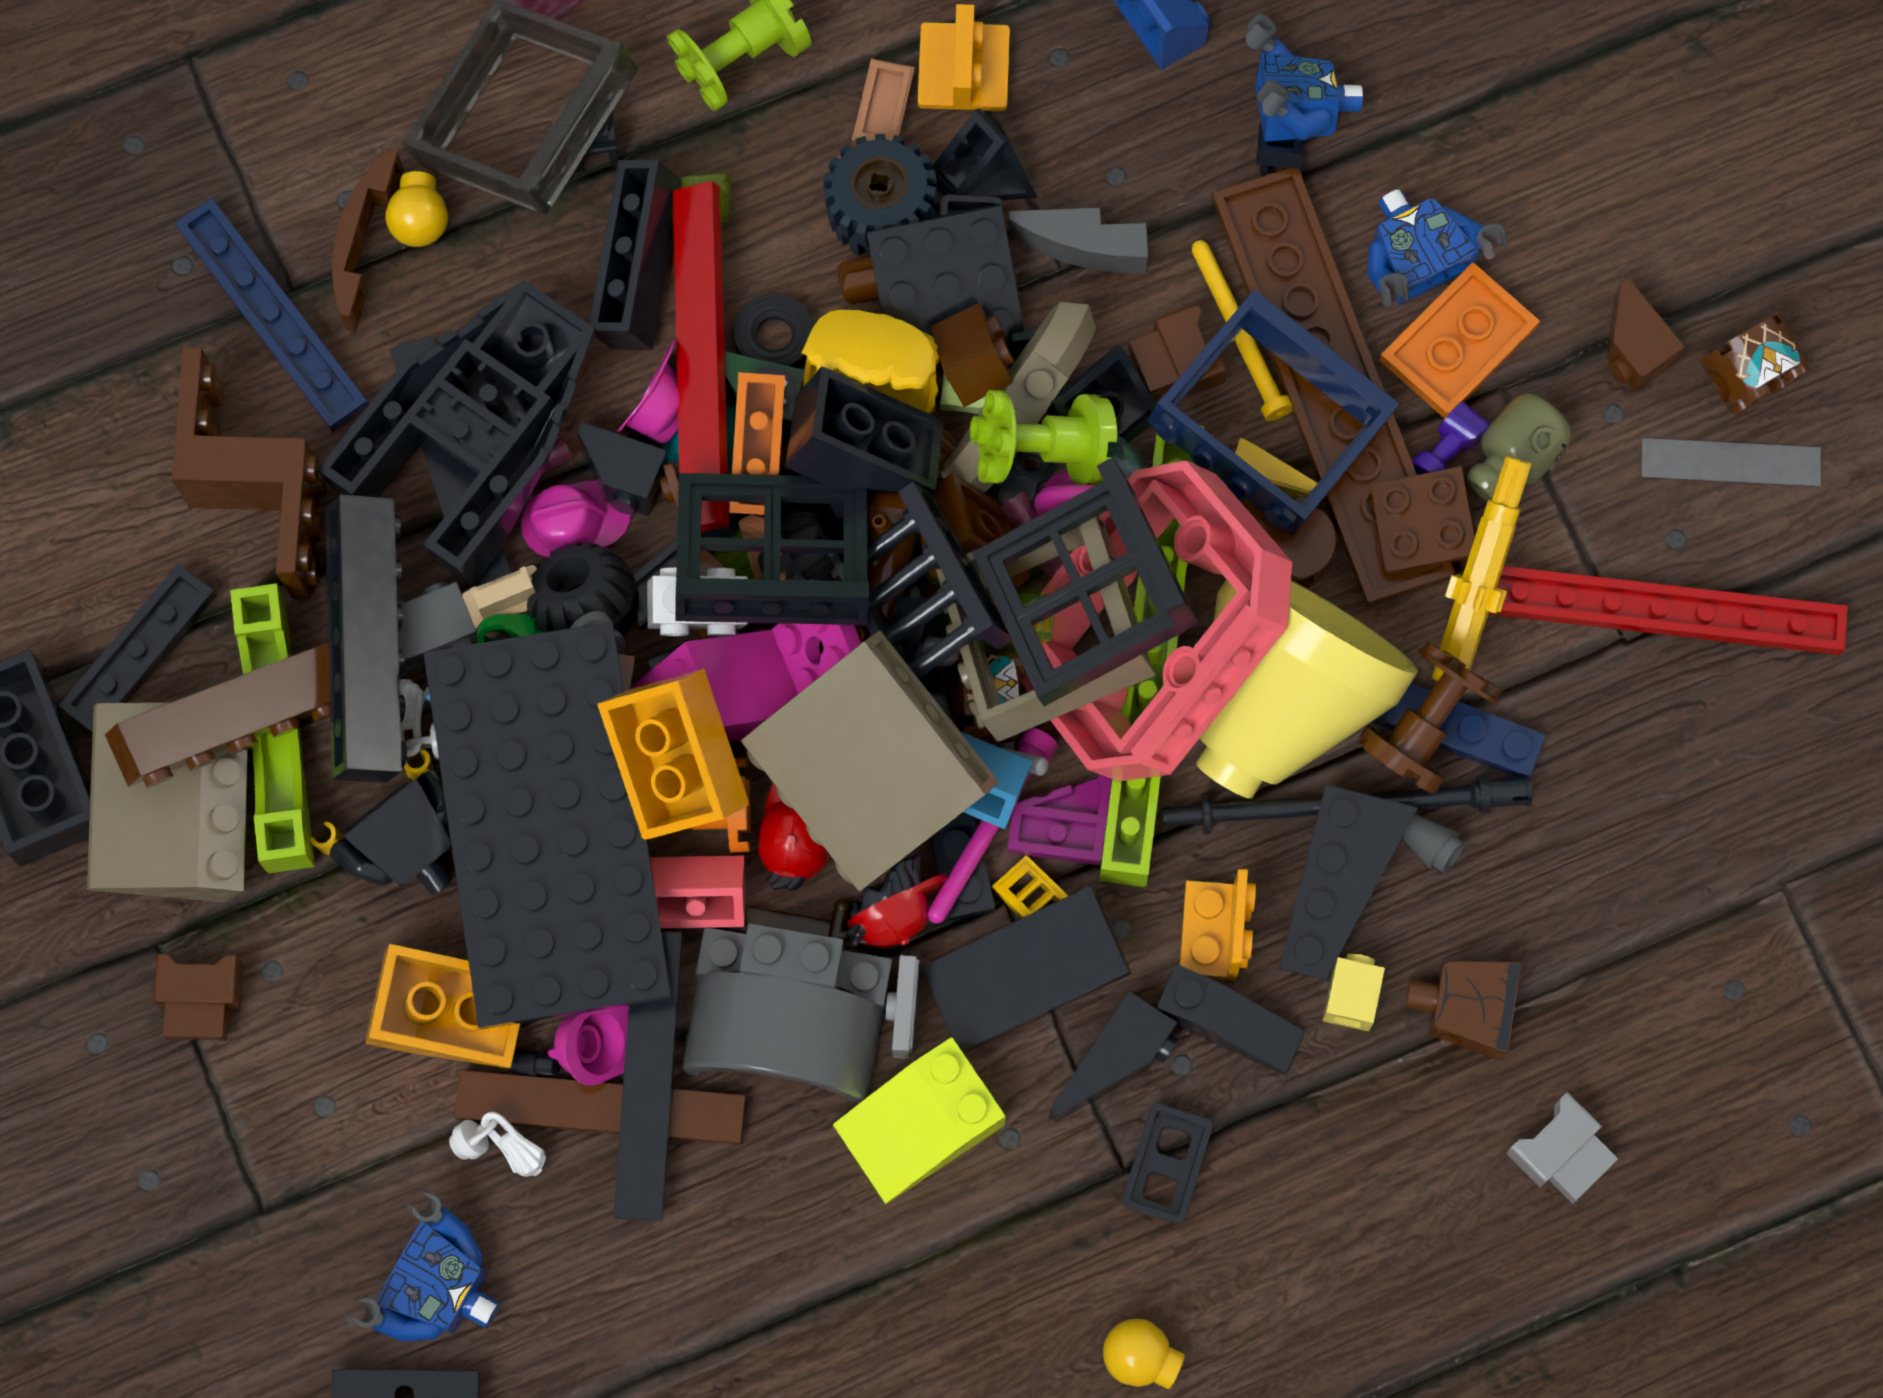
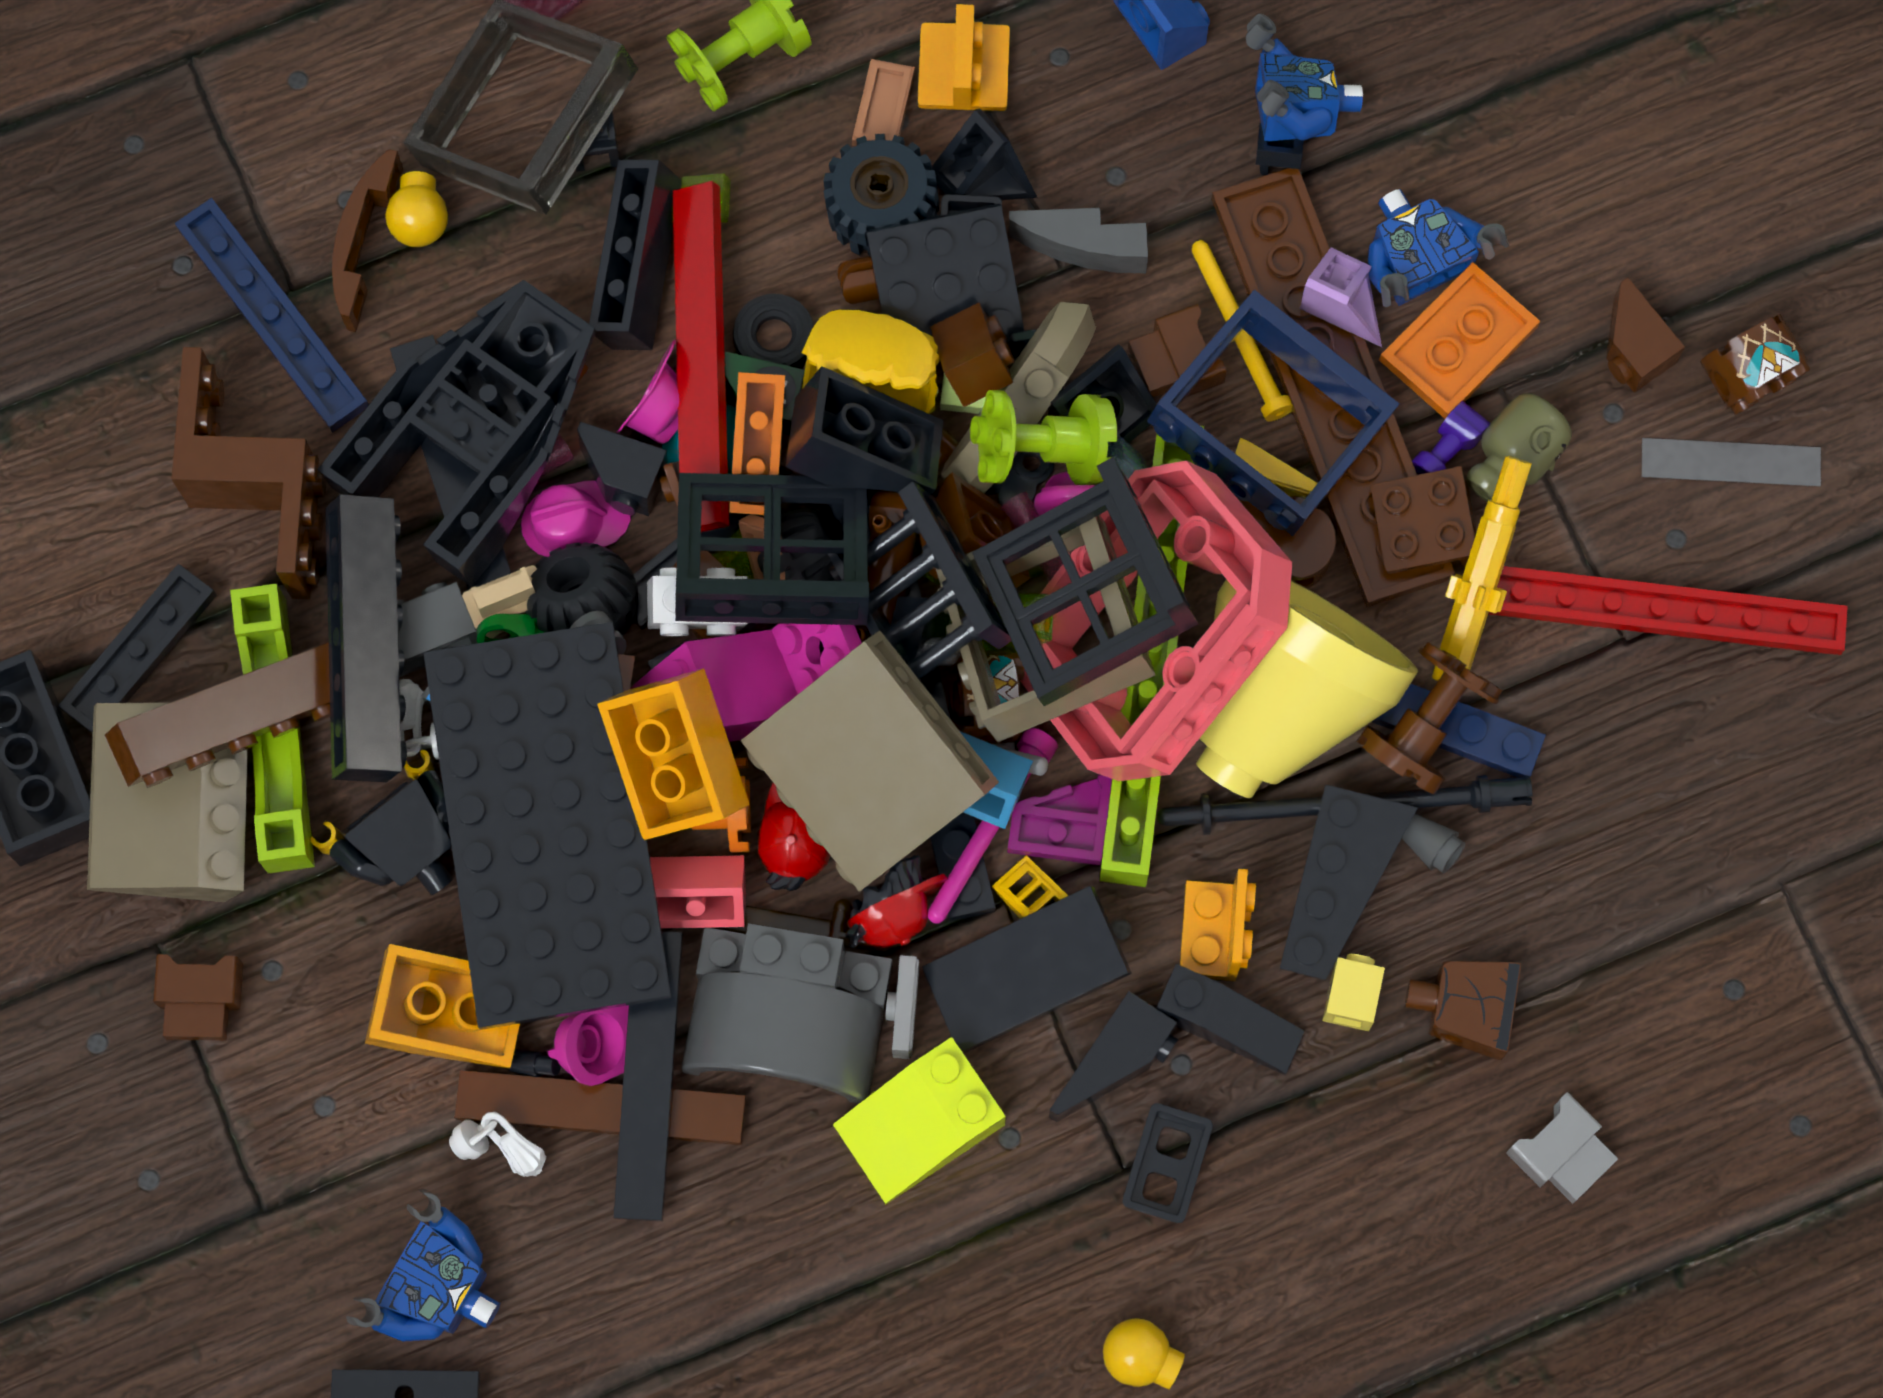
(1342, 295): none -> lavender slope

